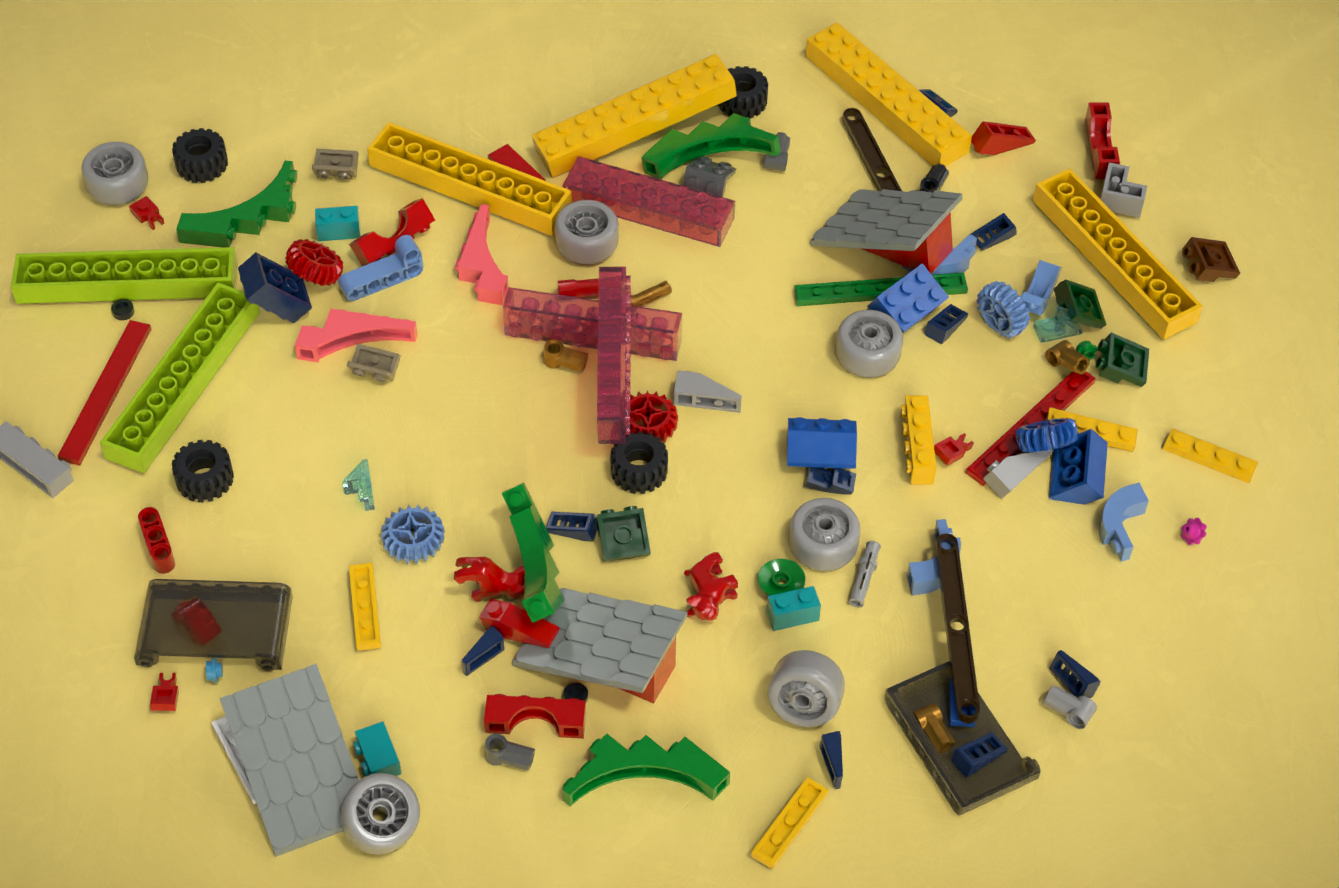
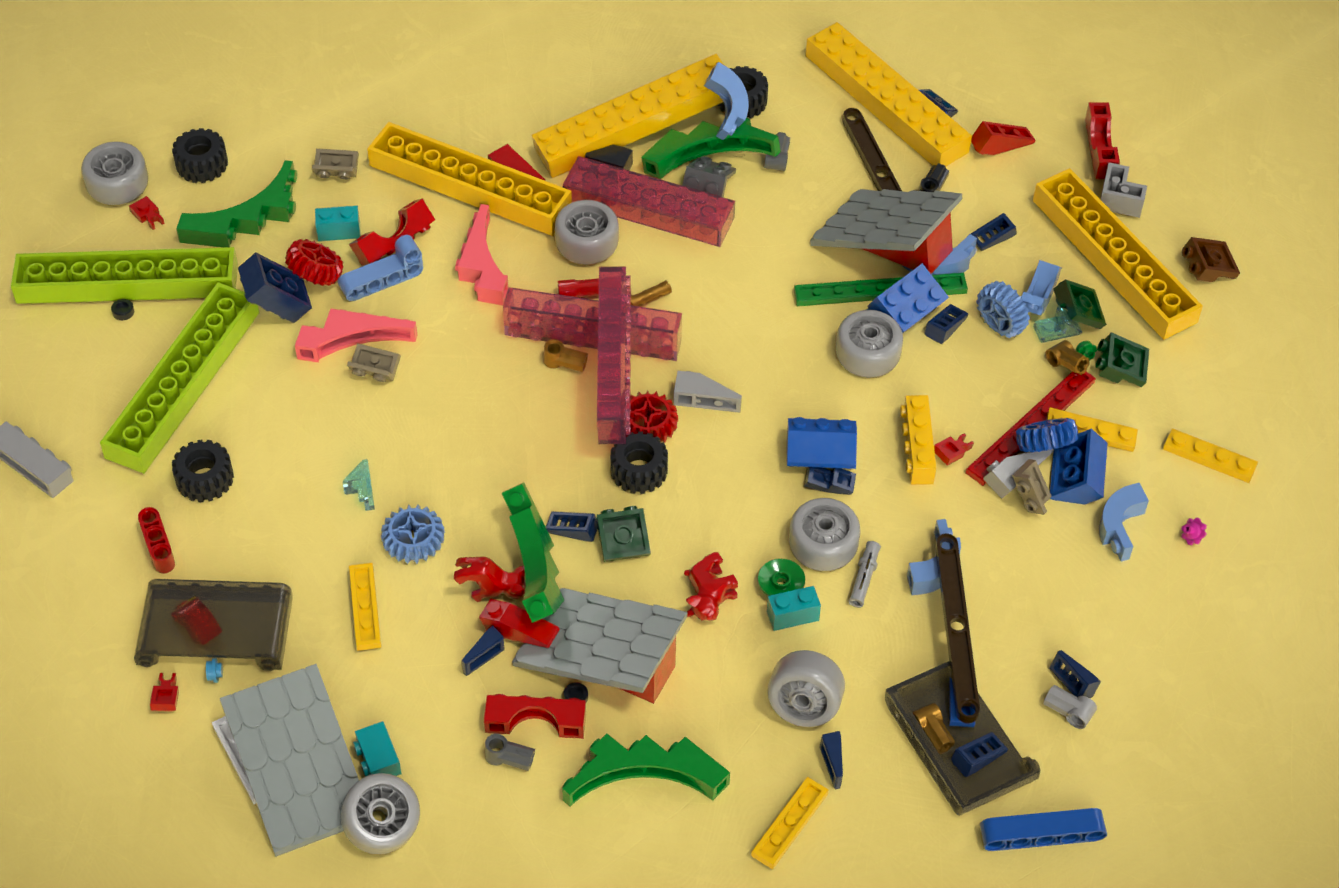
(104, 393): red tile -> none
(613, 155): none -> black slope
(734, 95): none -> medium blue arch
(1032, 487): none -> dark tan bracket
(1043, 829): none -> blue beam

